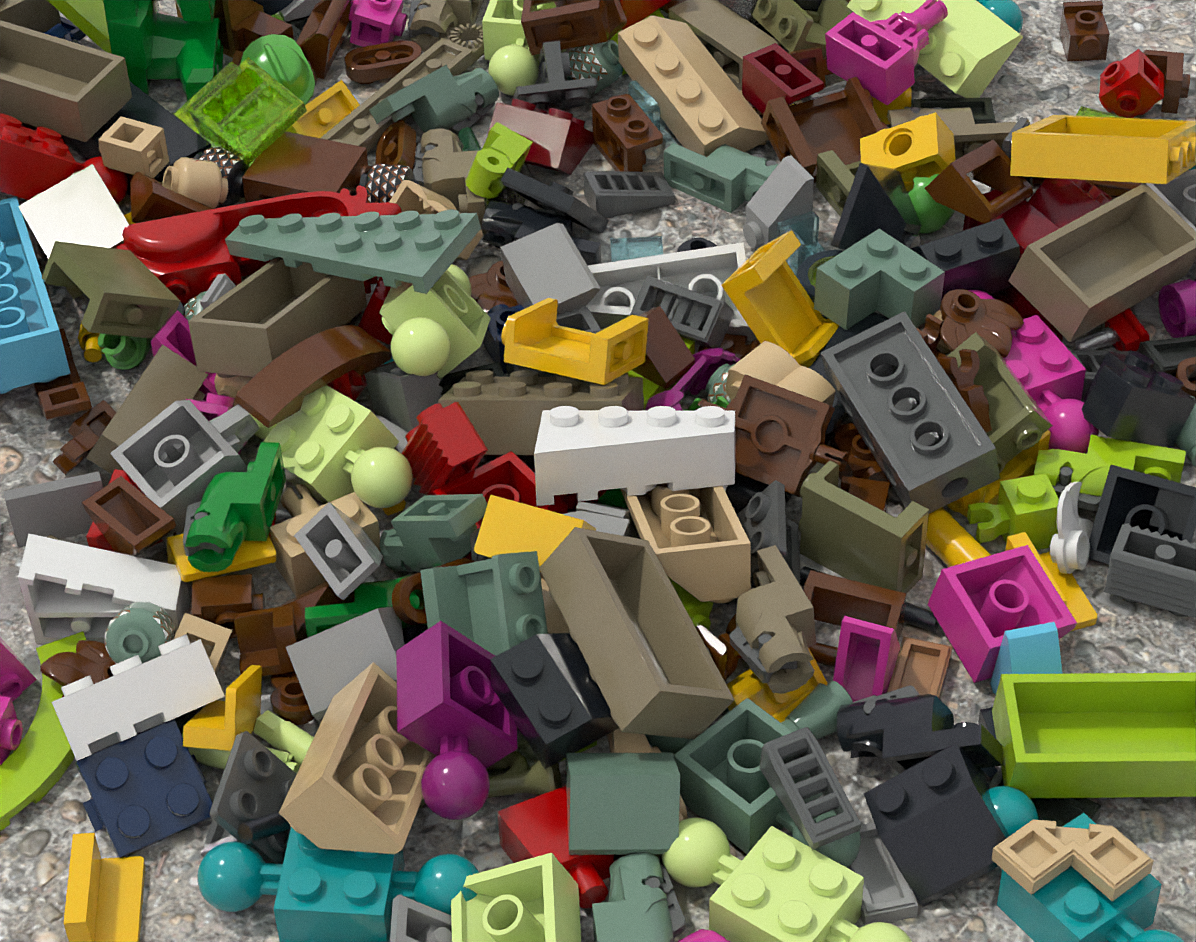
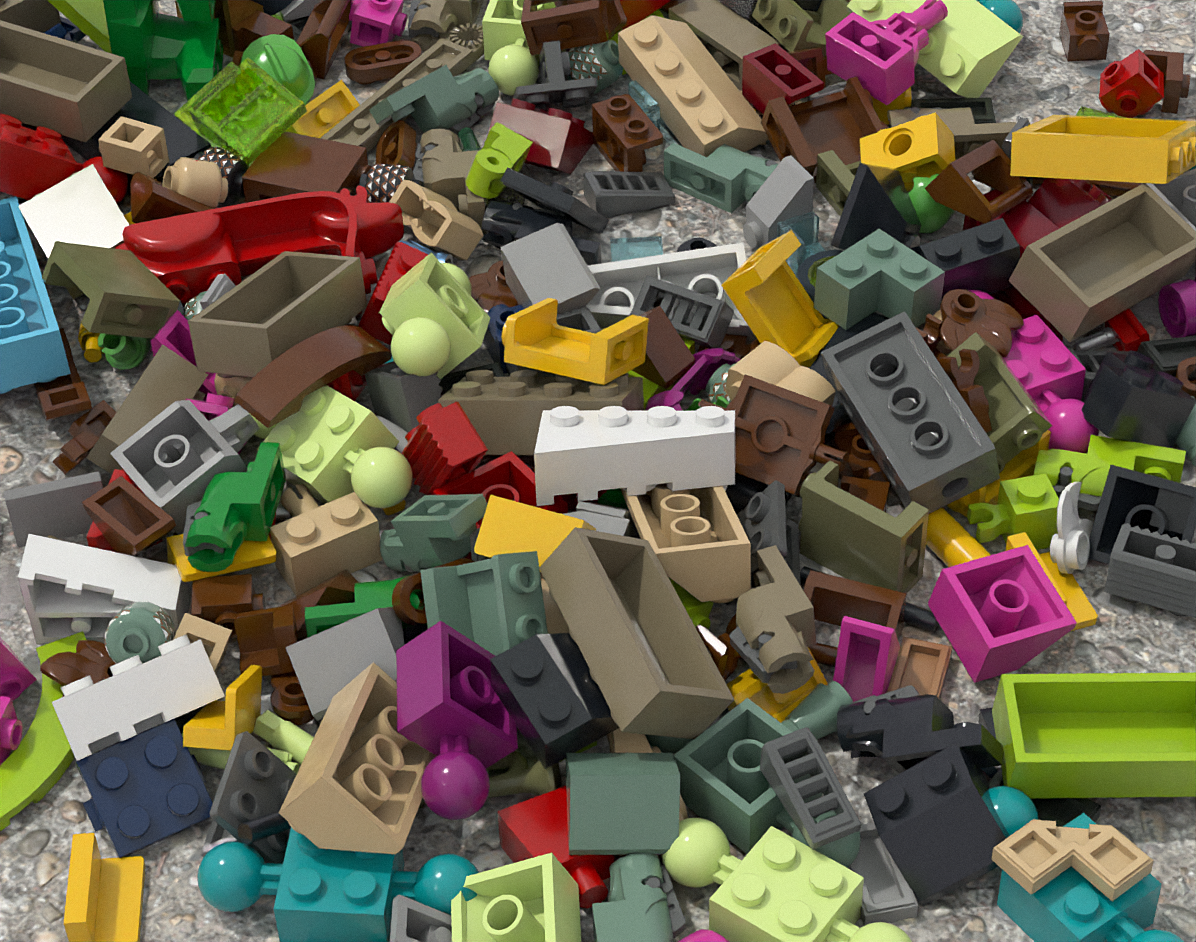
(339, 549): light grey slope -> none
(363, 246): sand green wing -> none
(1028, 652): medium azure slope -> none

